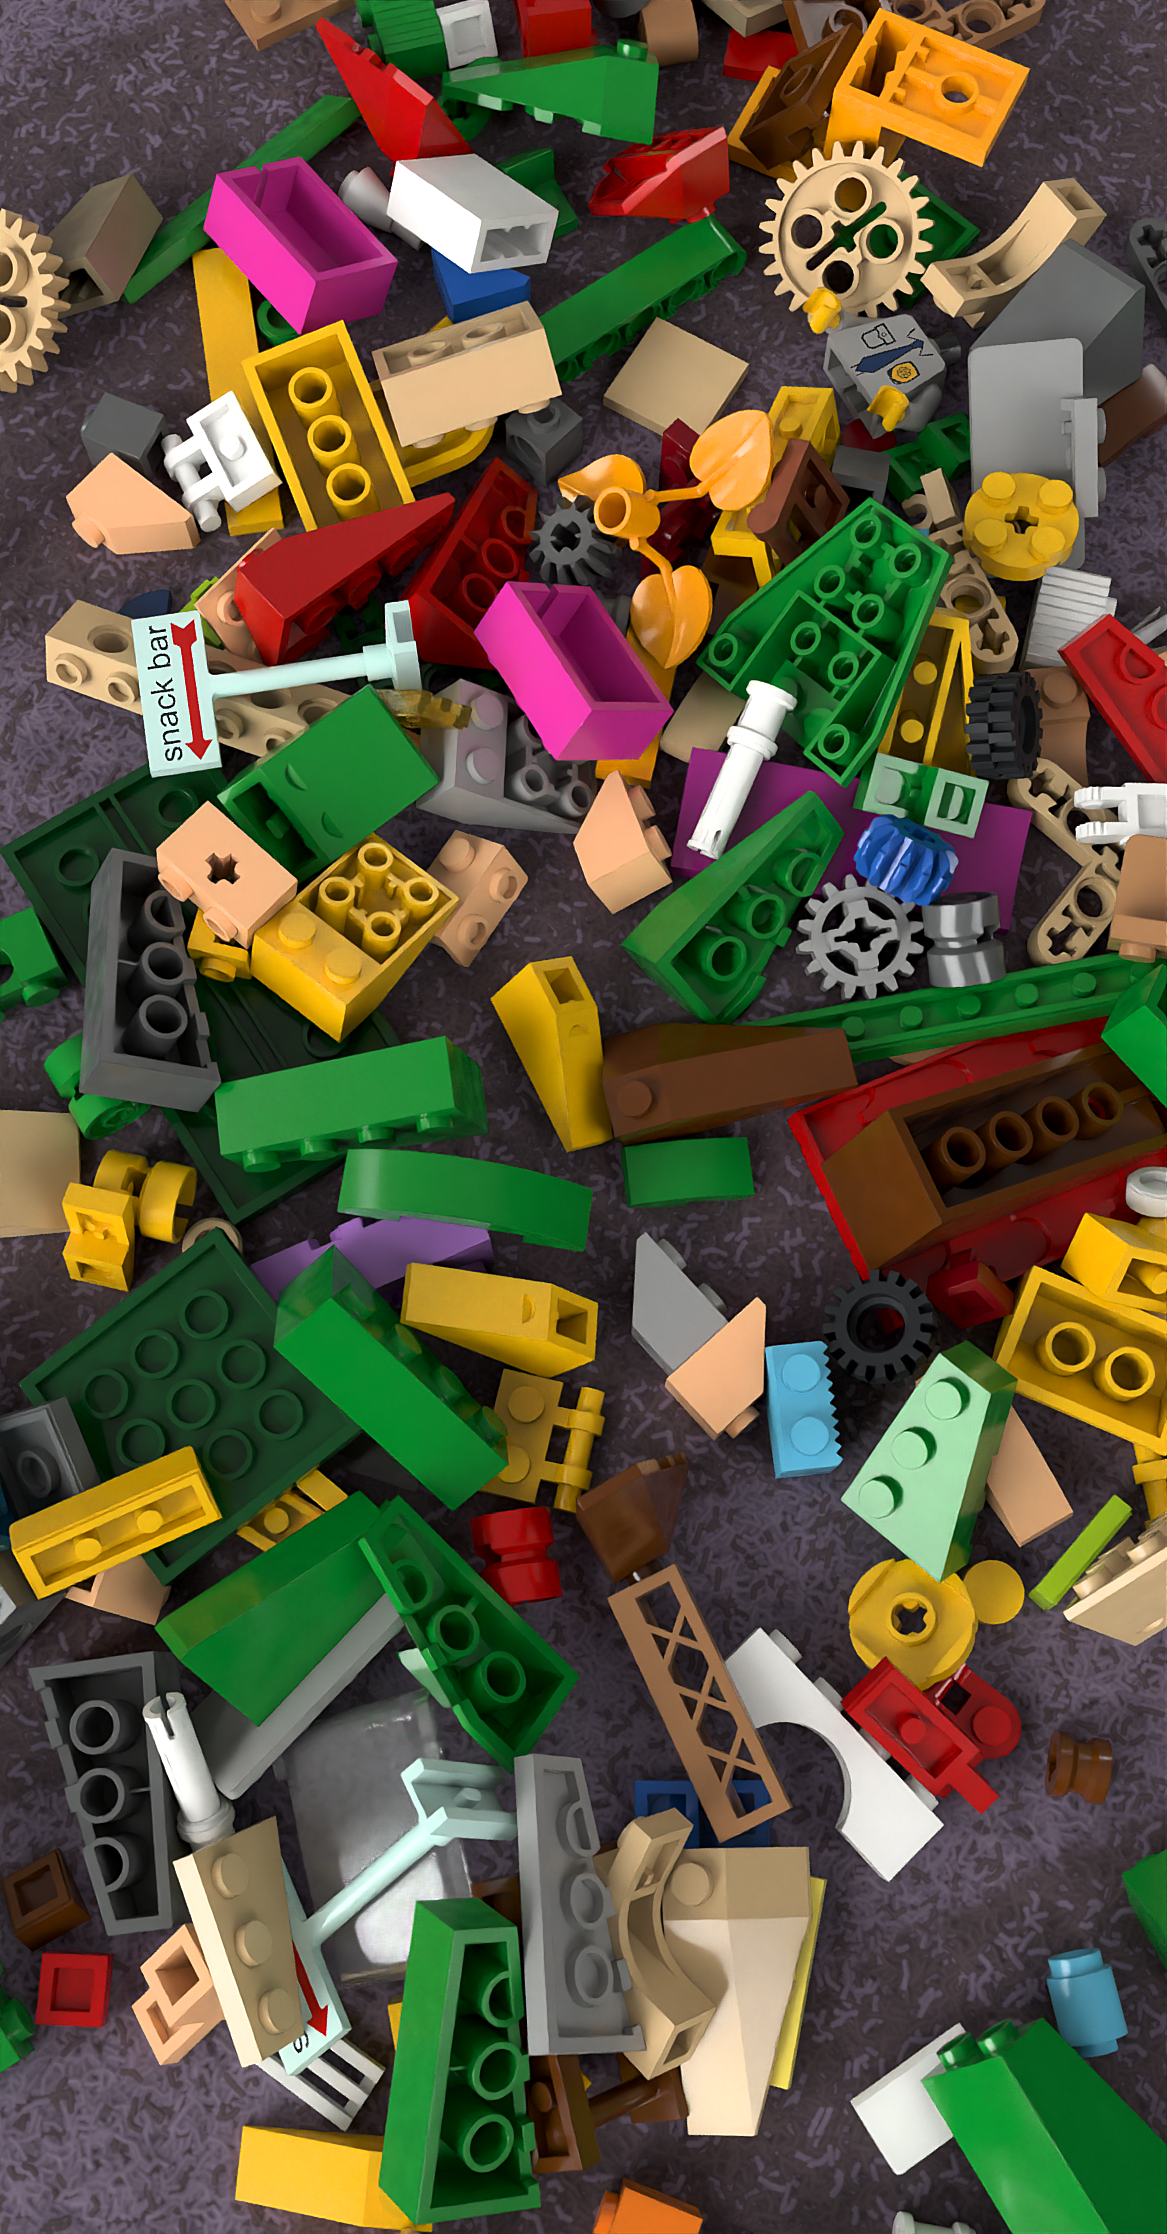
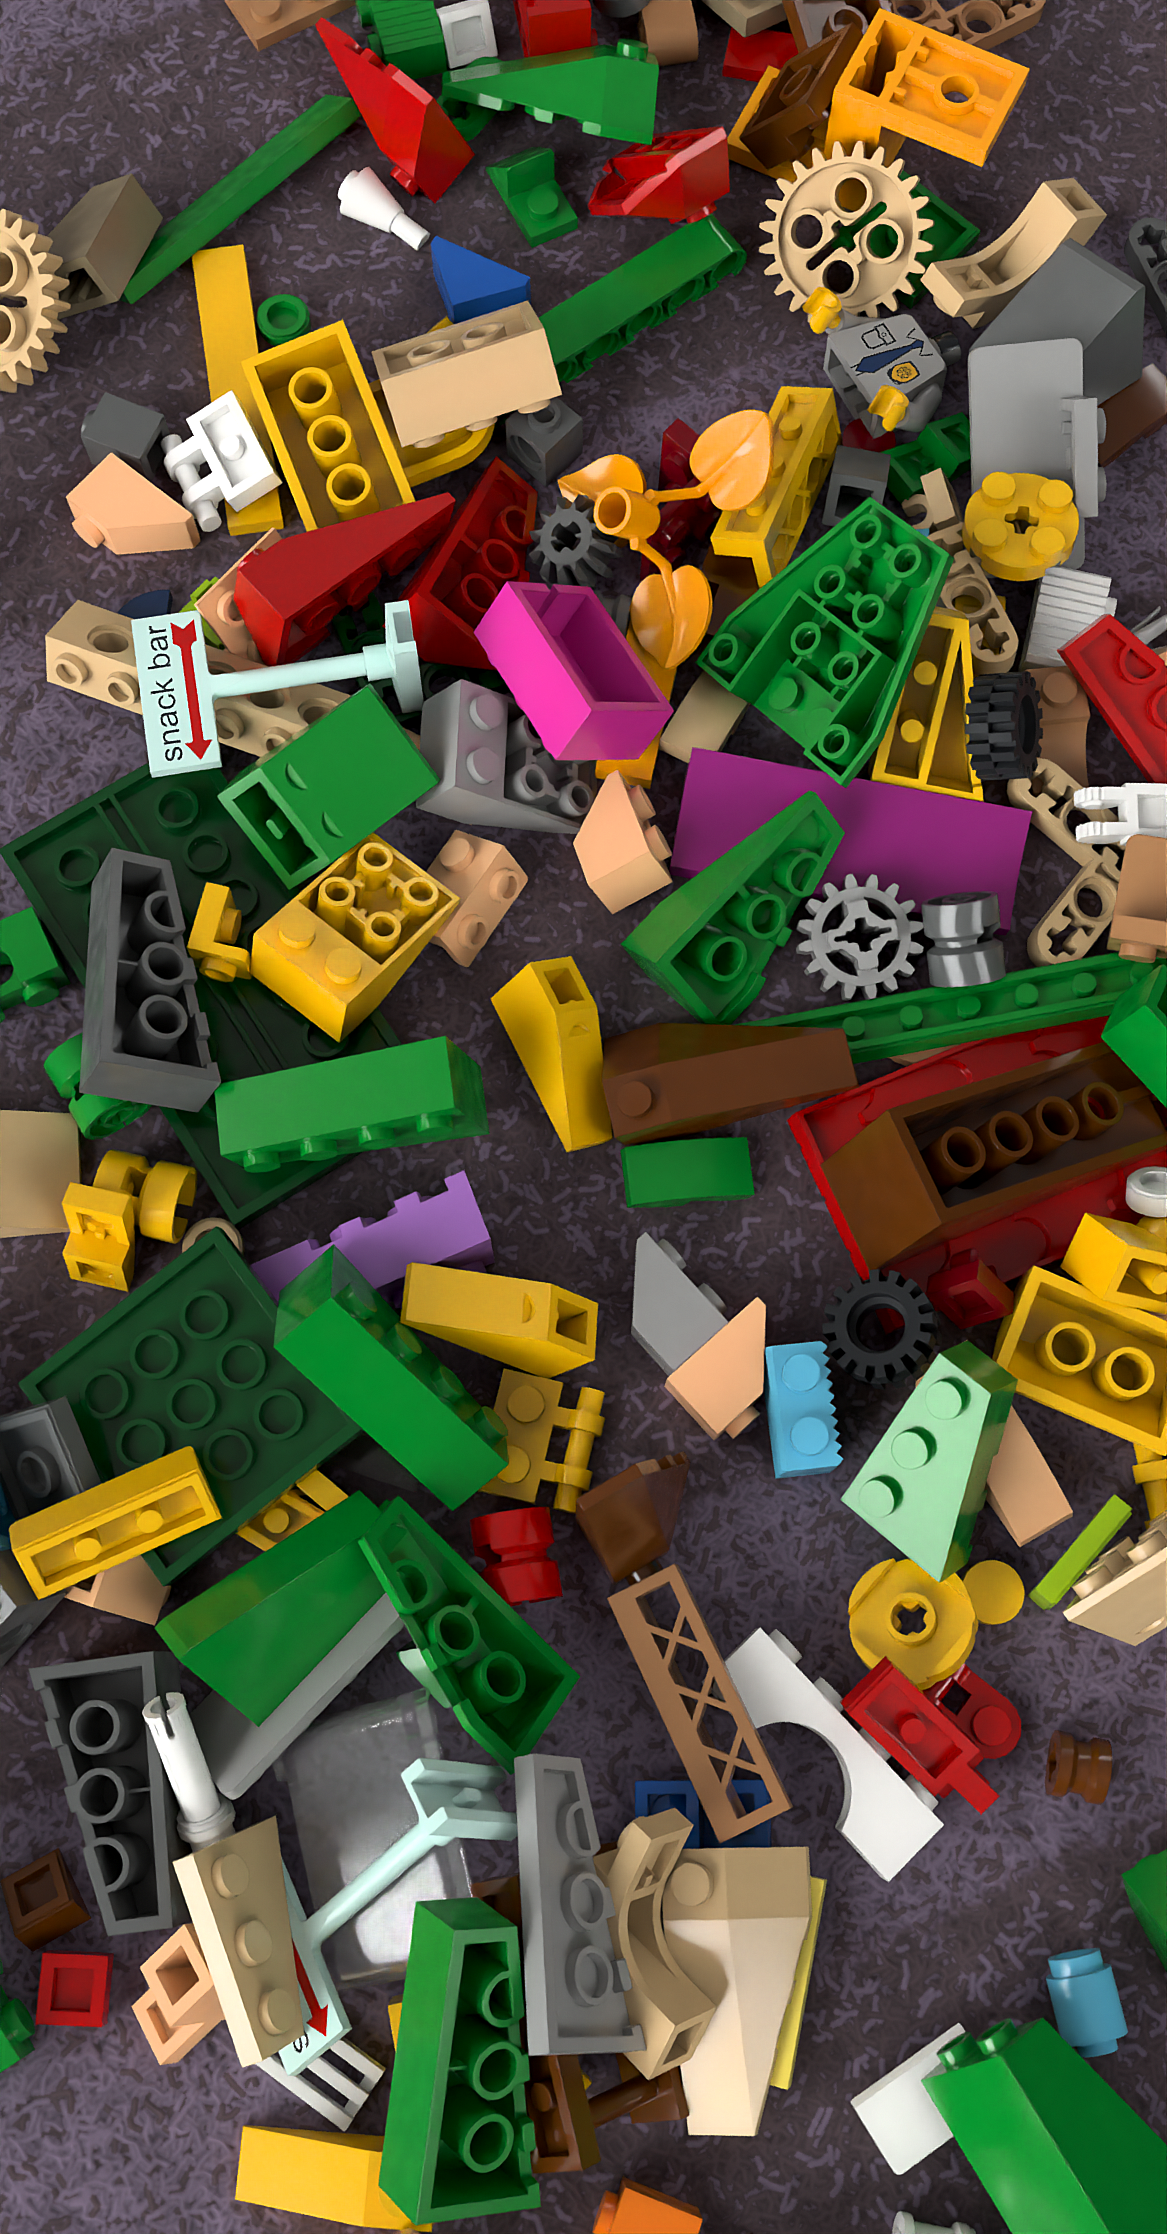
(215, 846): light nougat brick -> none
(299, 244): dark pink piece -> none
(423, 711): clear yellow tile -> none
(466, 1194): green slope -> none
(472, 212): white brick -> none
(675, 378): tan tile -> none
(750, 745): white pin -> none
(806, 494): copper plate -> none
(905, 859): blue gear -> none
(921, 794): slope -> none

